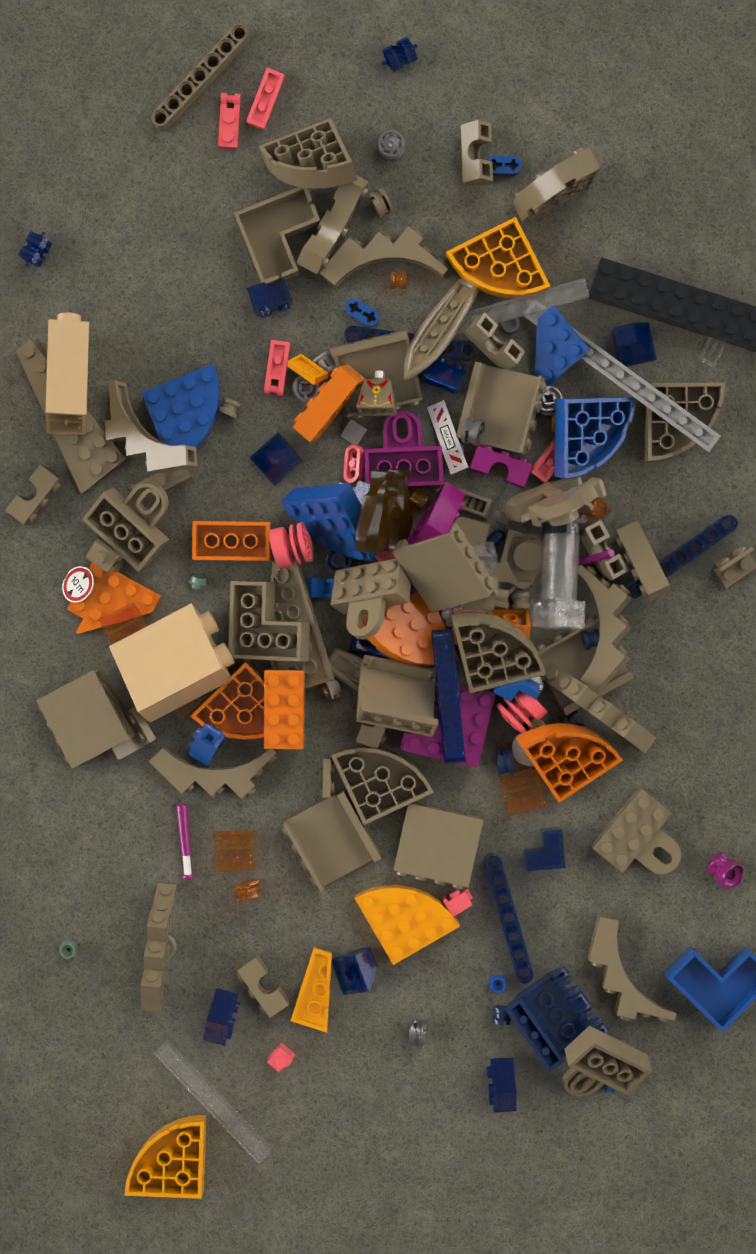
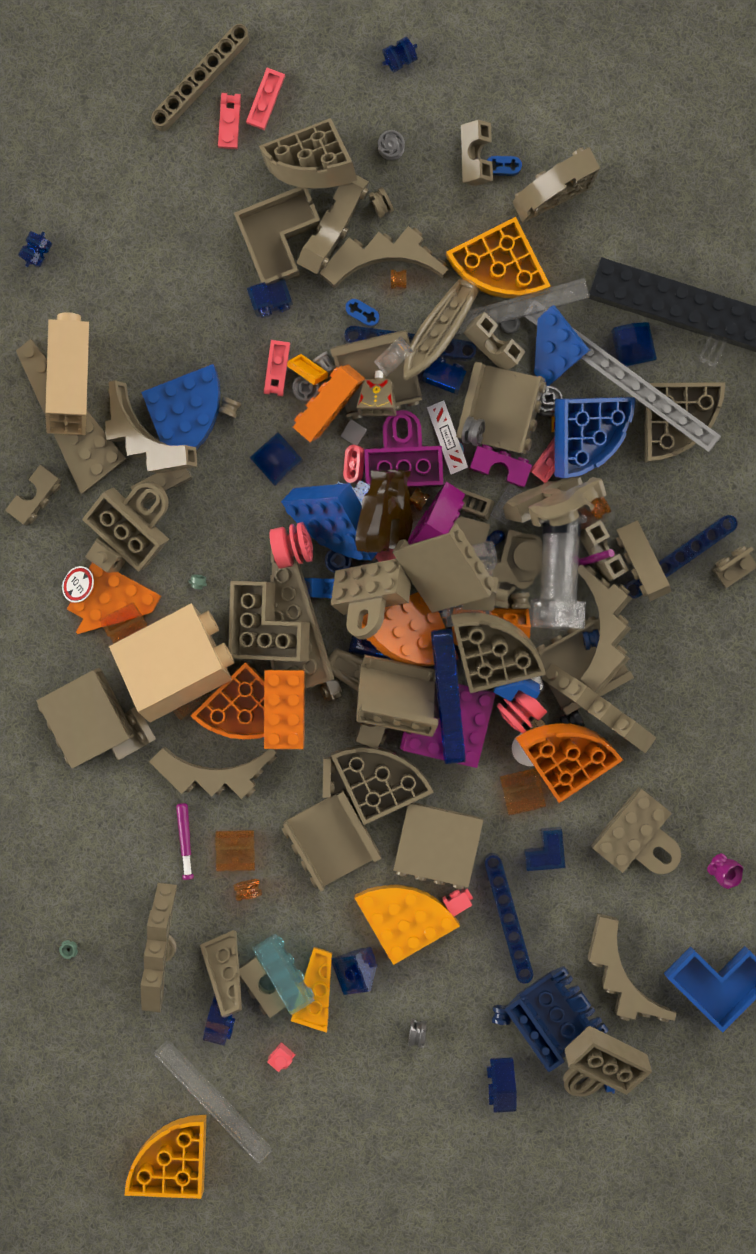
(205, 744): blue brick -> none
(223, 969): none -> dark tan wing
(231, 541): orange brick -> none
(283, 973): none -> clear light blue brick
(393, 356): none -> clear plate
(501, 987): blue plate -> none
(505, 761): dark blue wheel -> none

